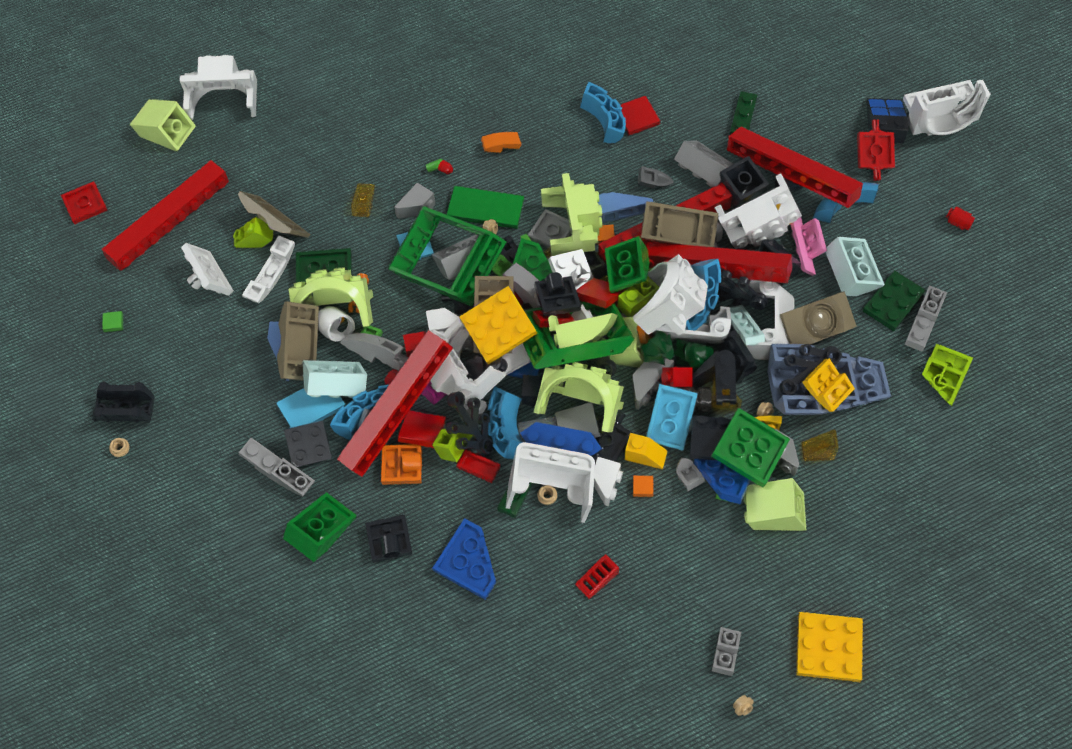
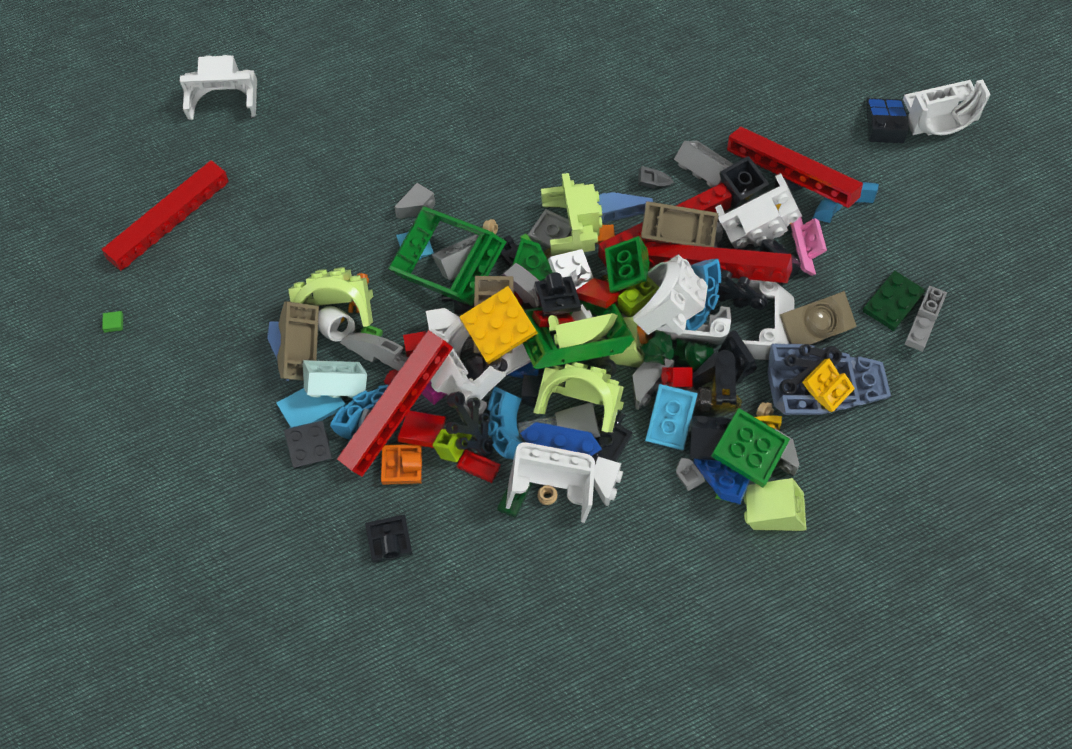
(84, 202): red tile -> none
(117, 443): tan plate -> none
(121, 396): black piece -> none
(163, 123): yellowish green slope -> none
(205, 270): white plate -> none
(253, 234): lime slope -> none
(269, 214): dark tan slope -> none
(271, 271): white slope -> none
(276, 468): light grey slope -> none
(311, 261): dark green plate -> none
(318, 526): green slope -> none
(363, 200): clear yellow slope -> none
(440, 165): arm -> none
(467, 560): blue plate -> none
(483, 205): green tile -> none
(498, 141): orange slope -> none
(501, 265): bright green tile -> none
(596, 264): black slope -> none
(606, 111): dark azure brick -> none
(614, 570): red slope -> none
(639, 115): red tile -> none
(642, 486): orange tile -> none
(645, 451): yellow slope -> none
(726, 651): light grey slope -> none
(743, 705): tan plate -> none
(744, 111): dark green plate -> none
(746, 326): light aqua plate -> none
(821, 447): clear yellow slope -> none
(829, 646): yellow plate -> none
(853, 266): light aqua slope -> none
(876, 150): red plate -> none
(946, 371): lime slope -> none
(960, 218): red brick -> none

